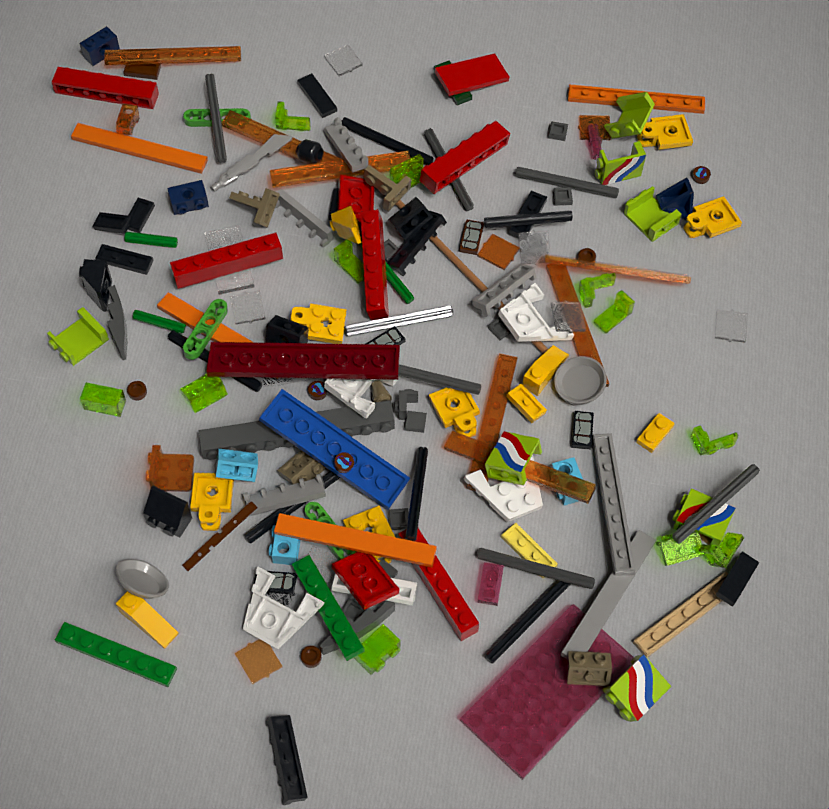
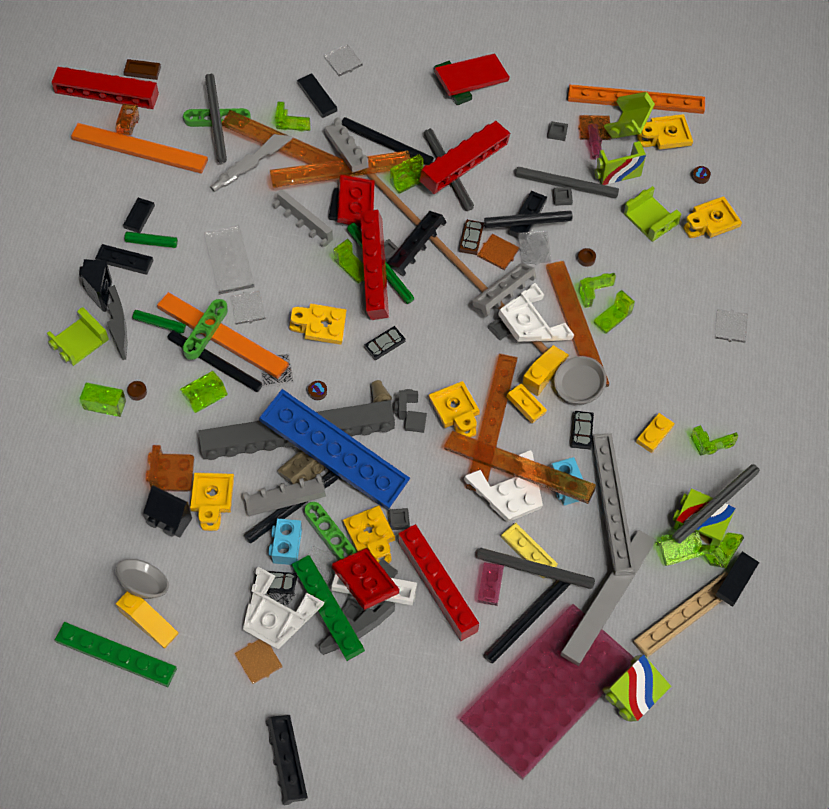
(94, 46): dark blue brick -> none
(112, 222): black tile -> none
(172, 55): clear orange tile -> none
(188, 197): dark blue brick -> none
(217, 538): reddish brown piece -> none
(226, 260): red brick -> none
(236, 465): medium azure brick -> none
(264, 205): dark tan bracket -> none
(285, 331): black brick -> none
(303, 360): dark red plate -> none
(309, 151): black head -> none
(311, 656): reddish brown tile -> none
(343, 462): reddish brown tile -> none
(346, 225): yellow slope -> none
(351, 390): white wing -> none
(355, 540): orange tile -> none
(378, 649): clear neon green brick -> none
(387, 187): dark tan bracket -> none
(399, 320): axle -> none
(410, 218): black brick -> none
(416, 496): black axle -> none
(438, 379): dark grey axle -> none
(511, 457): panel -> none
(568, 317): clear piece -> none
(589, 668): dark tan bracket -> none
(615, 268): clear orange tile -> none
(678, 197): dark blue slope -> none

